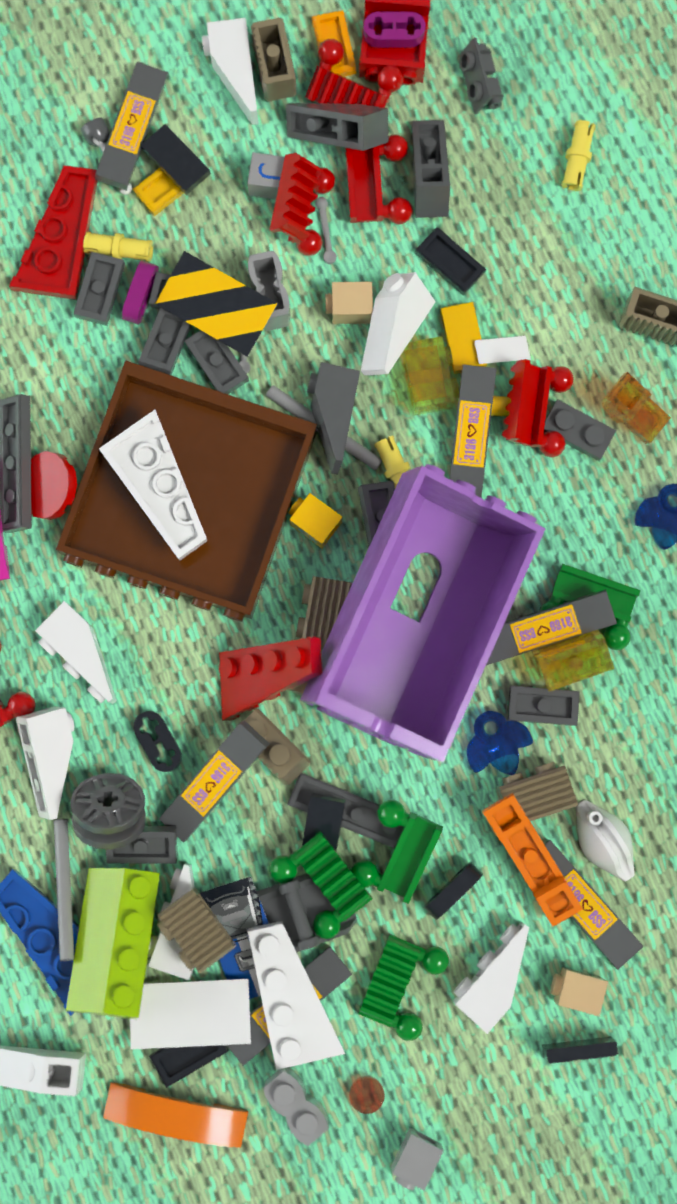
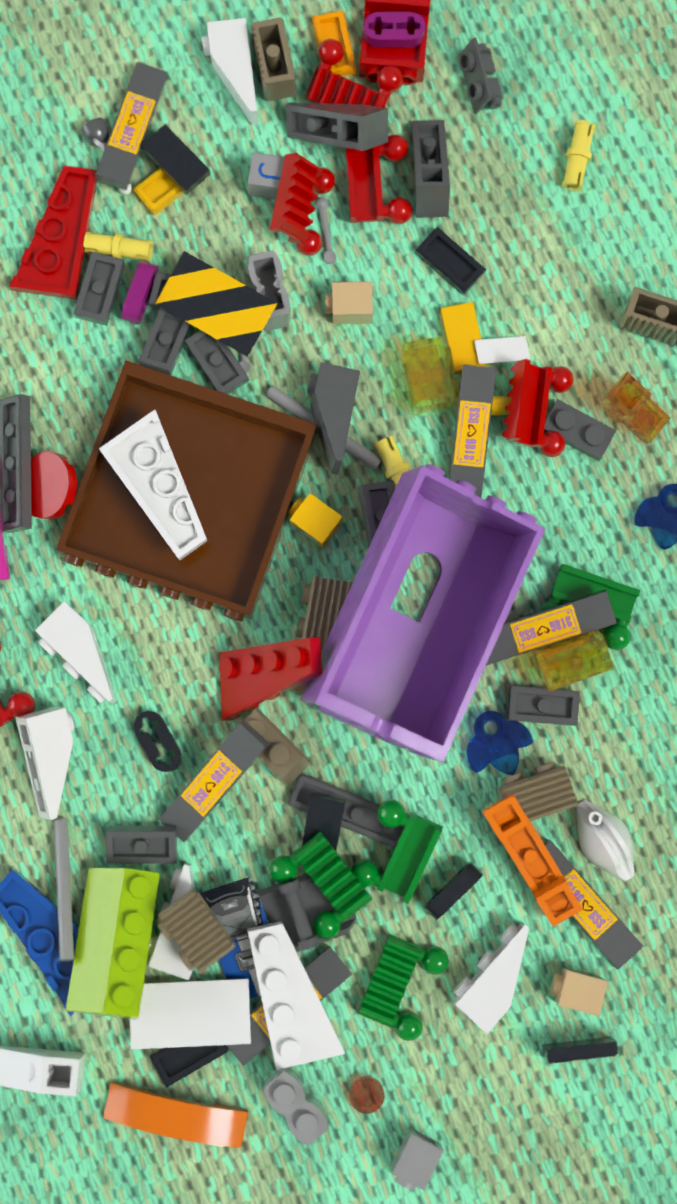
(108, 811): flat silver wheel -> none
(394, 321): white slope -> none

